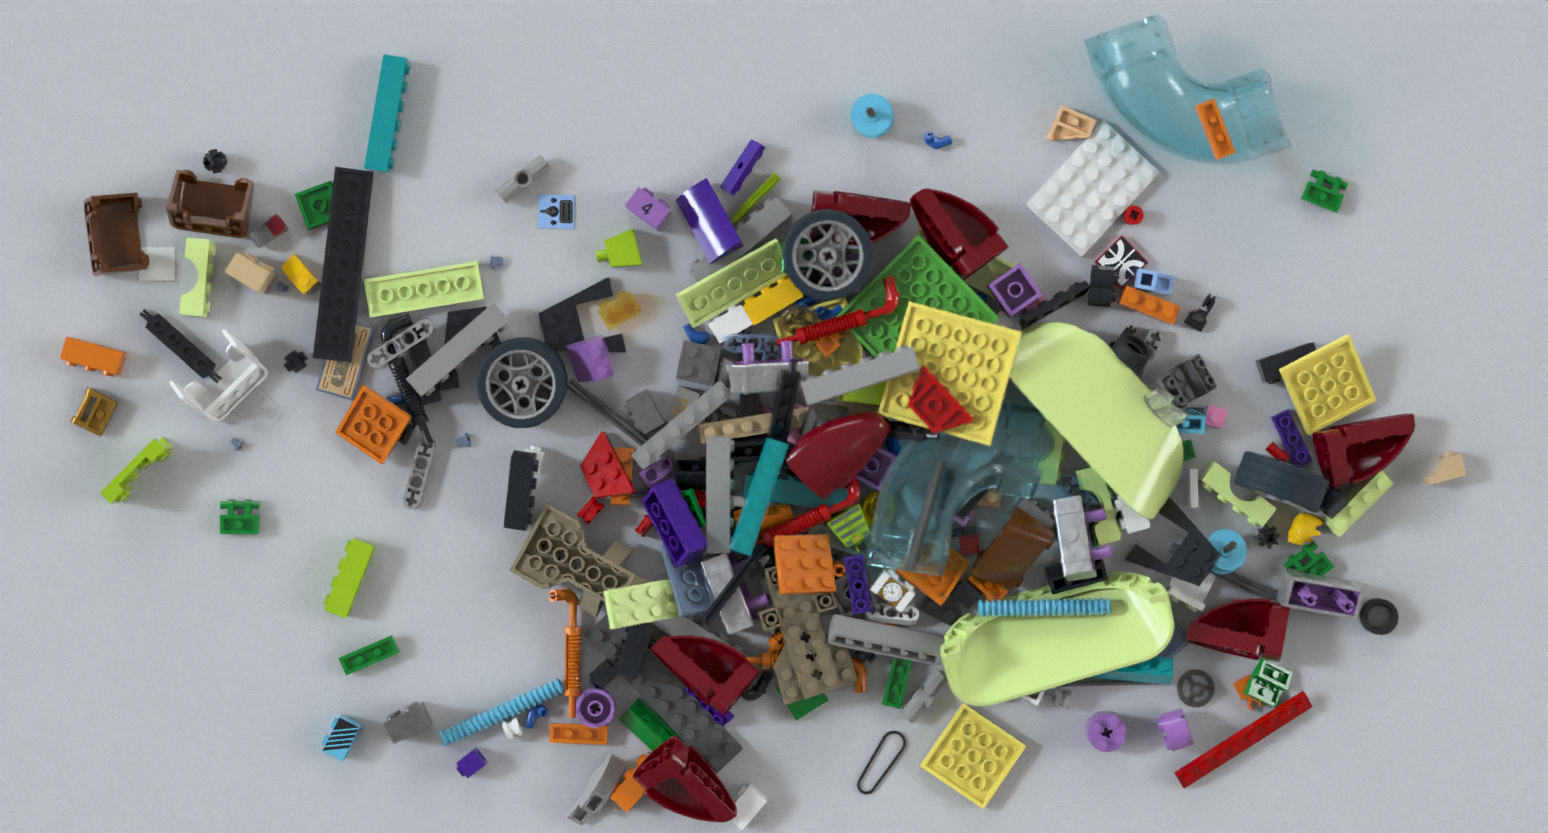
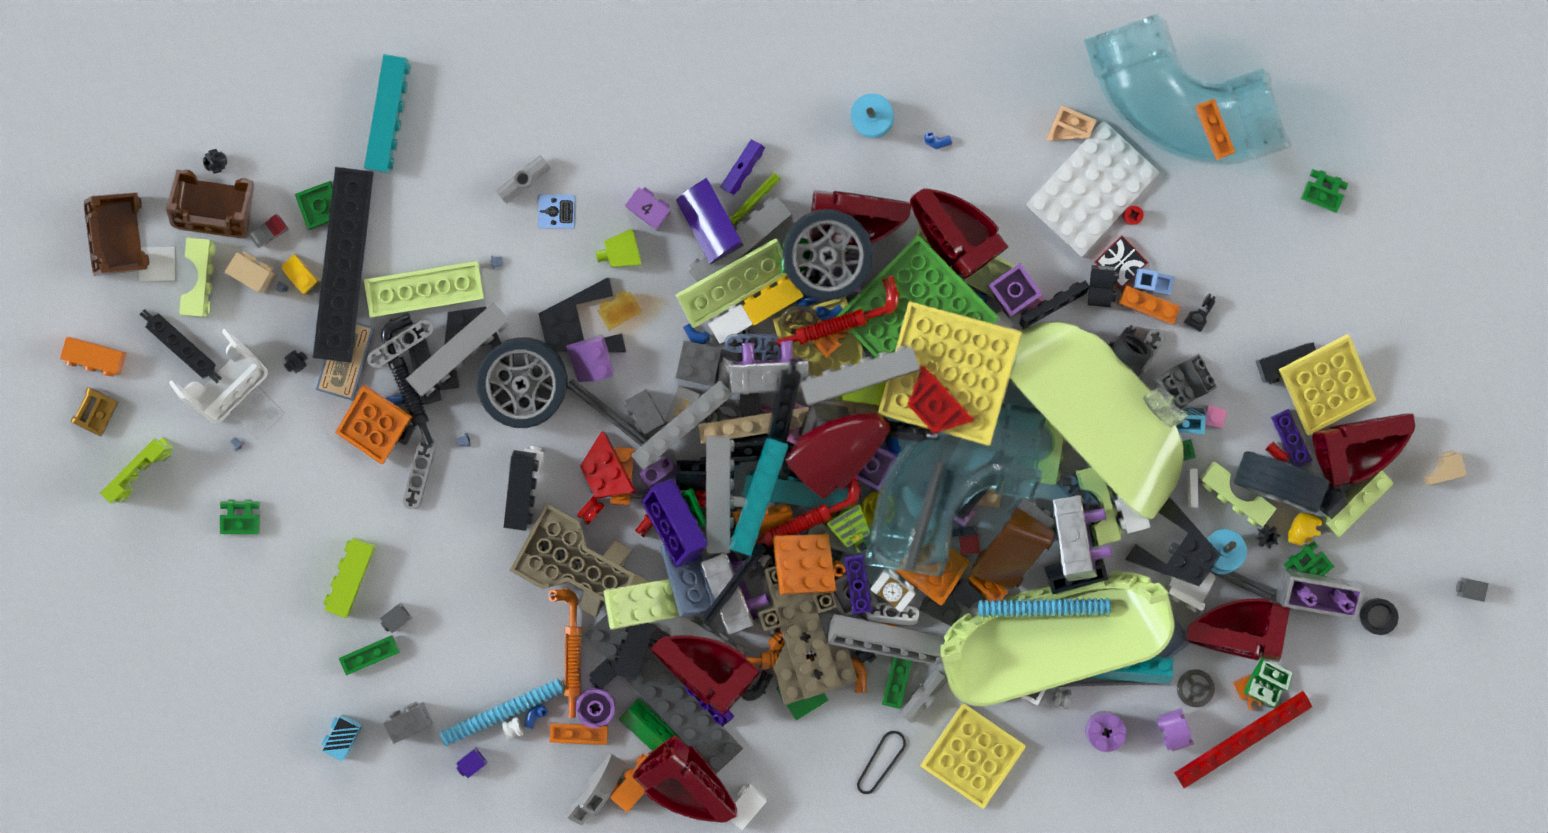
(395, 618): none -> dark grey brick
(1472, 589): none -> dark grey brick

